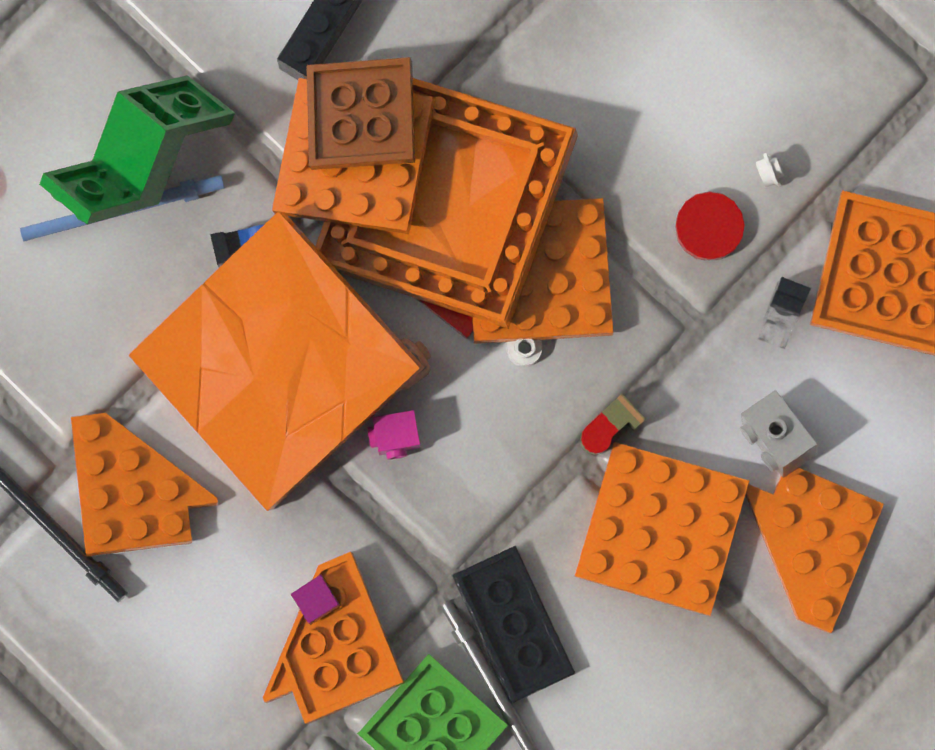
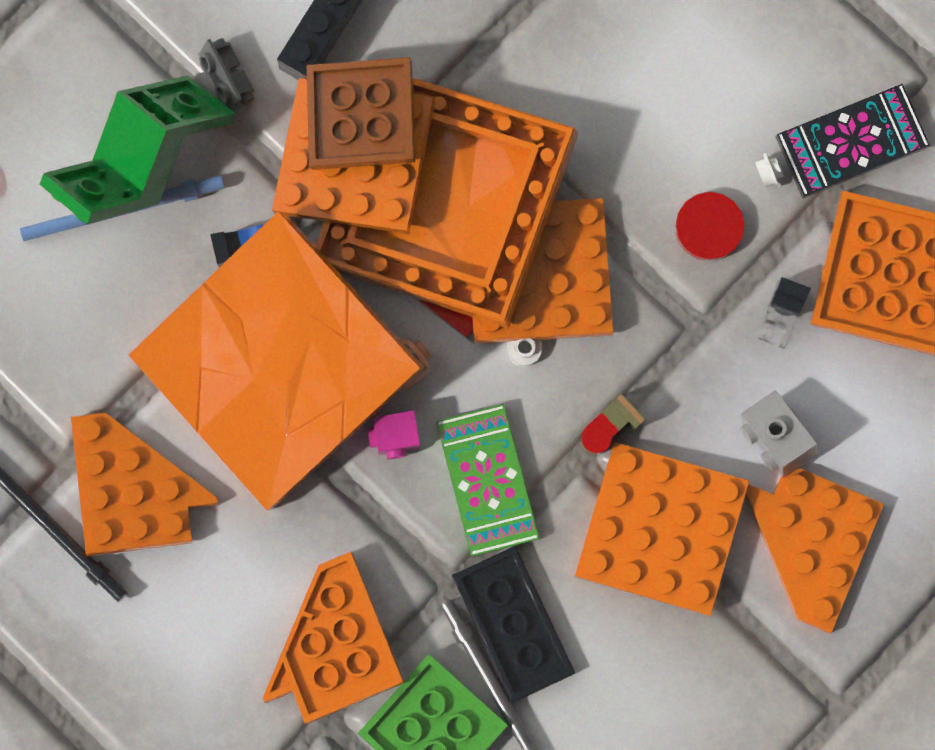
(217, 61): none -> dark grey hinge
(315, 599): magenta tile -> none
(487, 480): none -> bright green tile
(852, 141): none -> black tile

